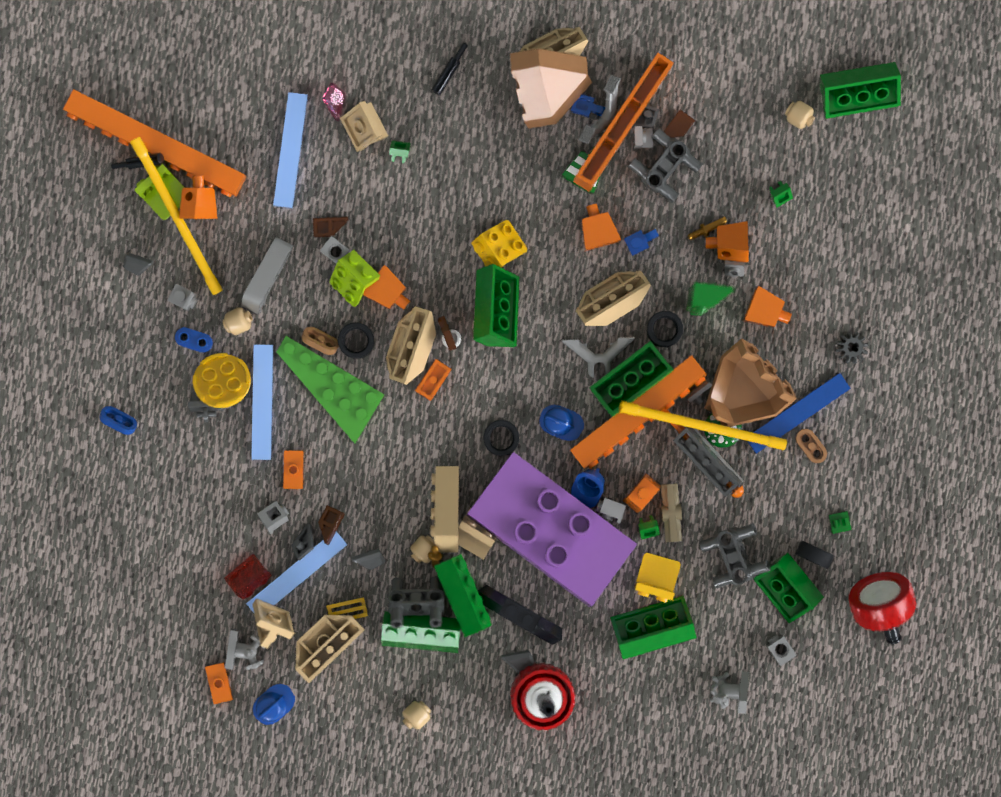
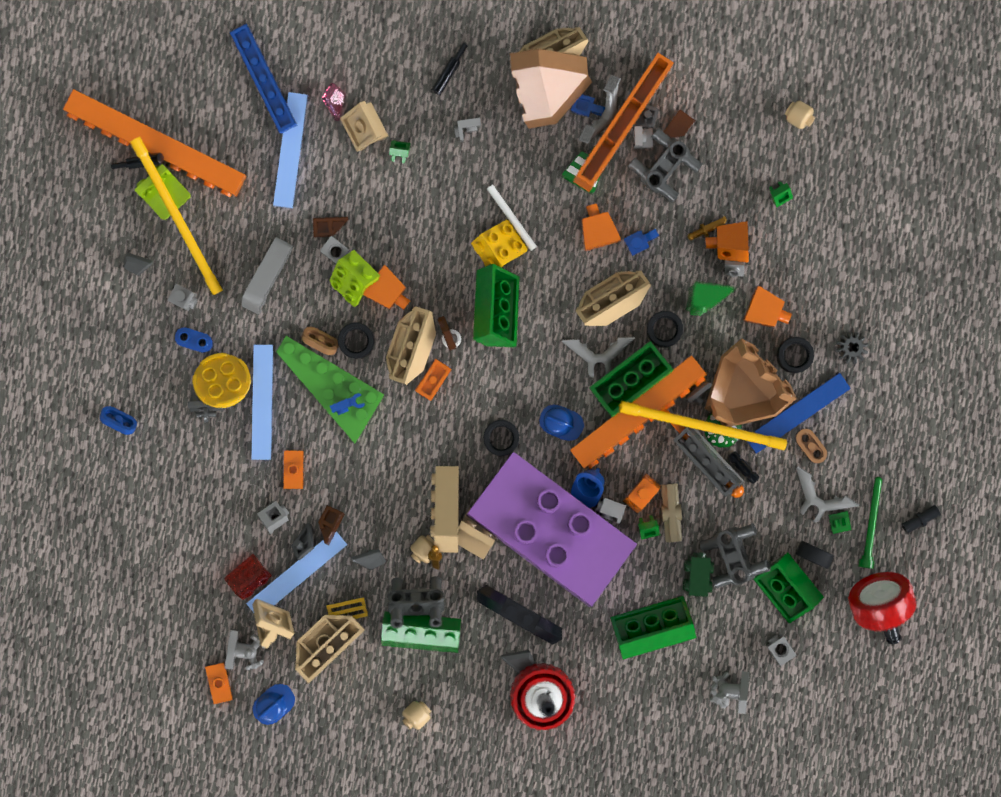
(198, 201): orange torso -> none
(237, 321): tan head -> none
(263, 78): none -> blue tile
(342, 406): none -> blue plate
(463, 595): green slope -> none
(469, 125): none -> light grey bracket
(511, 217): none -> white bar
(657, 577): yellow bracket -> none
(698, 574): none -> dark green brick
(743, 467): none -> black axle
(809, 351): none -> black tyre
(822, 505): none -> light grey piece
(861, 90): green slope -> none
(867, 561): none -> green piece
(921, 519): none -> black pin

